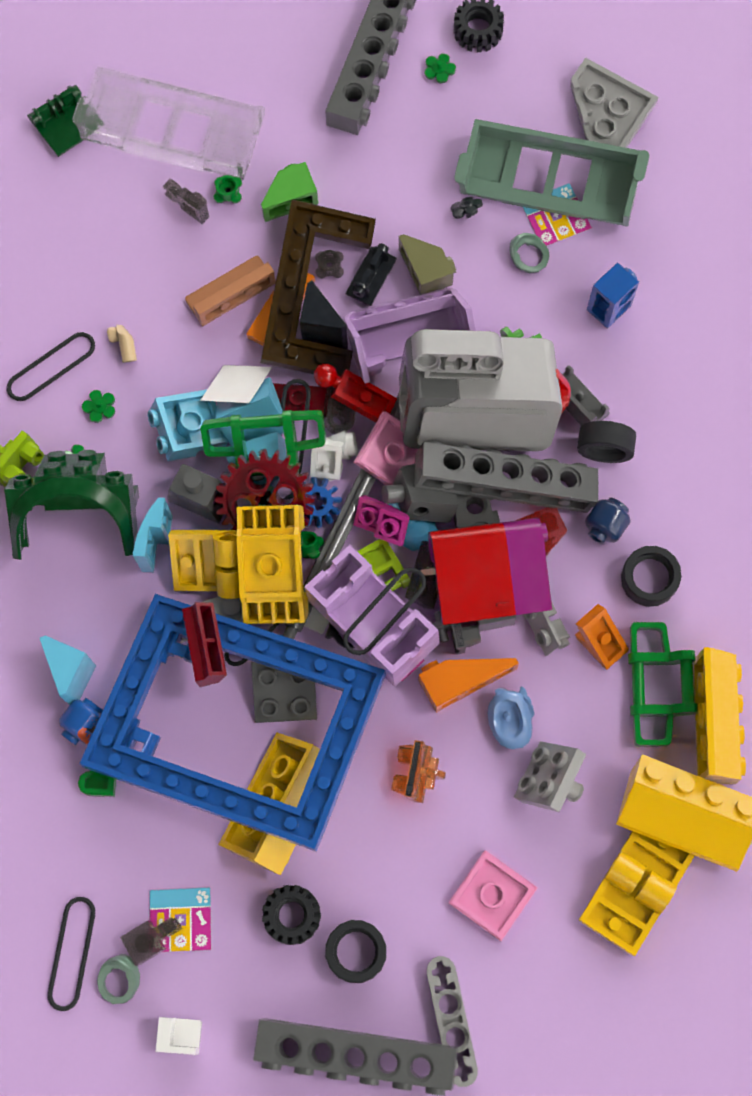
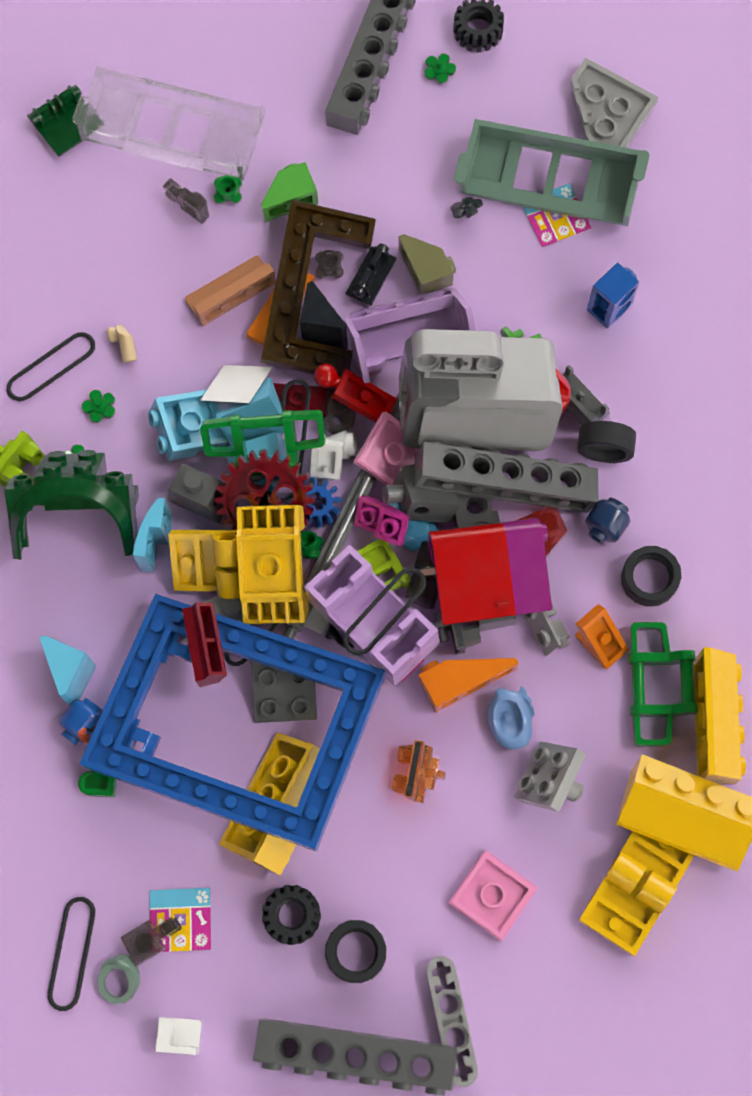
(528, 239): sand green piece -> none

